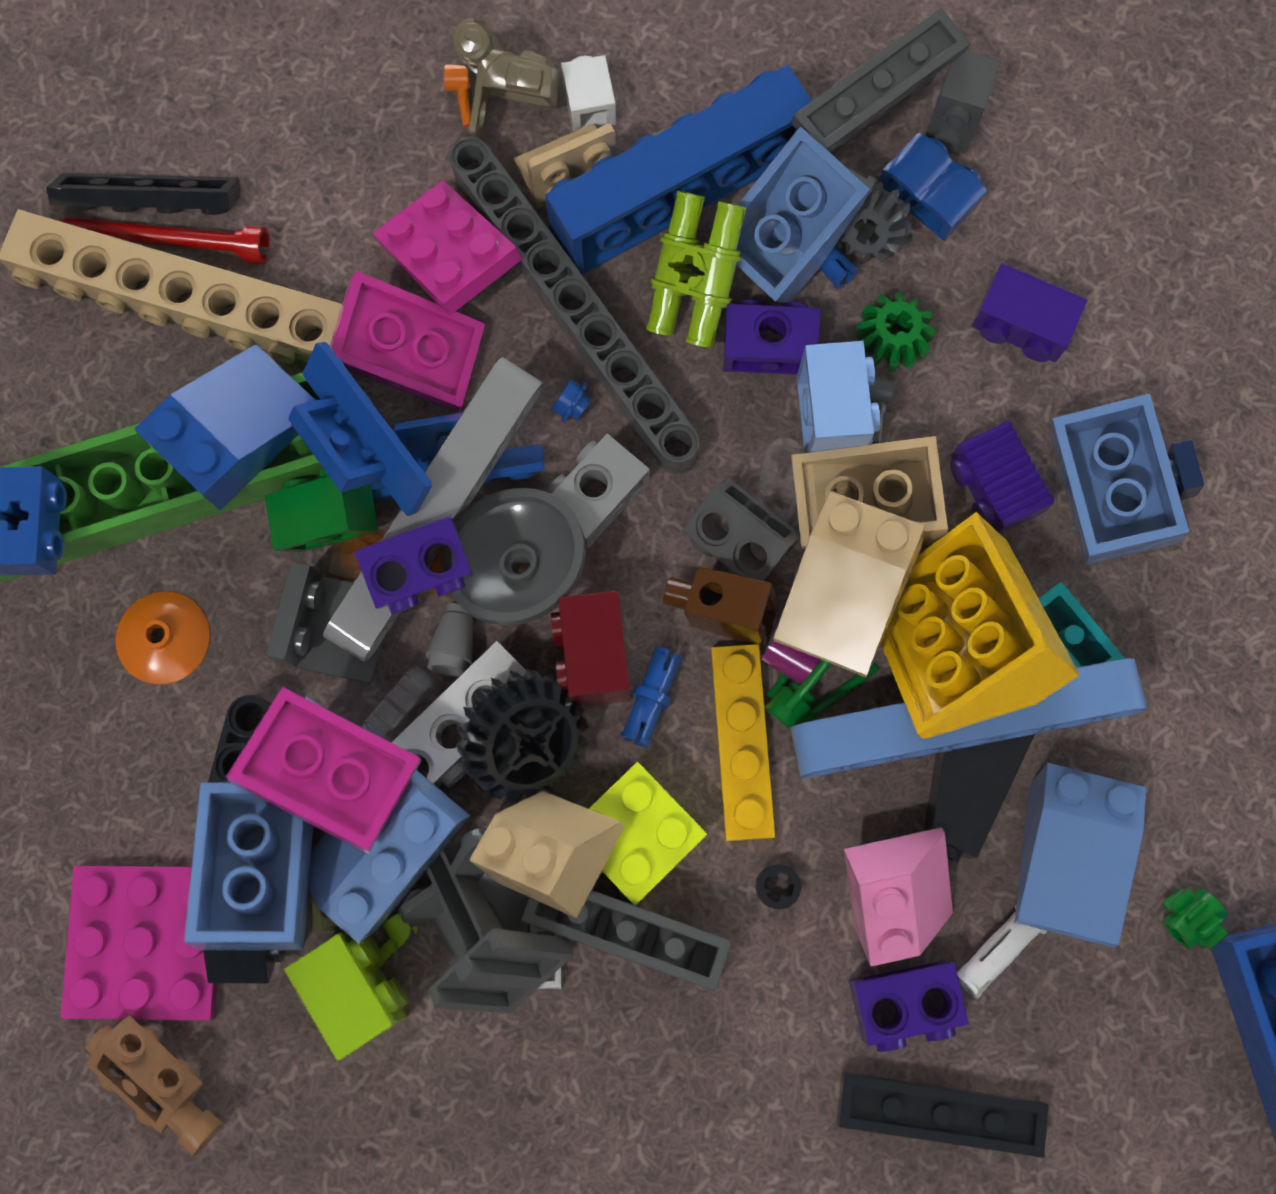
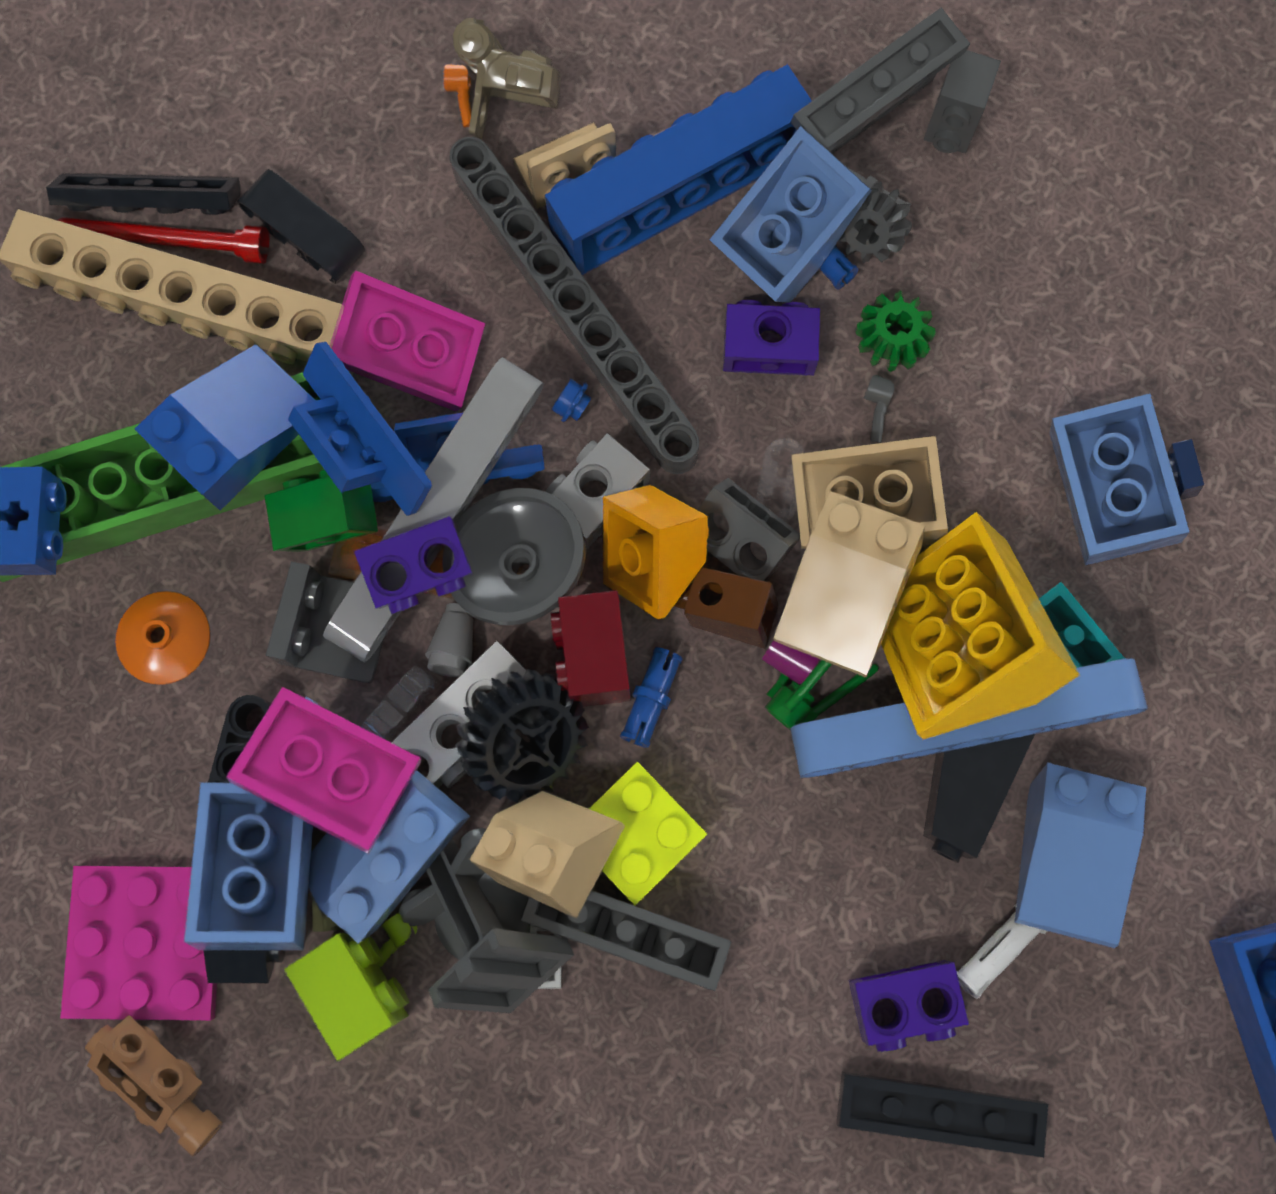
(302, 223): none -> black beam
(447, 247): dark pink plate -> none
(588, 92): white brick -> none
(652, 547): none -> light orange slope
(714, 258): lime pin -> none
(742, 743): yellow plate -> none
(783, 901): black bush -> none
(836, 396): light blue brick -> none
(899, 894): bright pink slope -> none
(936, 187): blue brick -> none
(1000, 478): dark purple brick -> none
(1028, 314): dark purple brick -> none
(1194, 918): green gear -> none

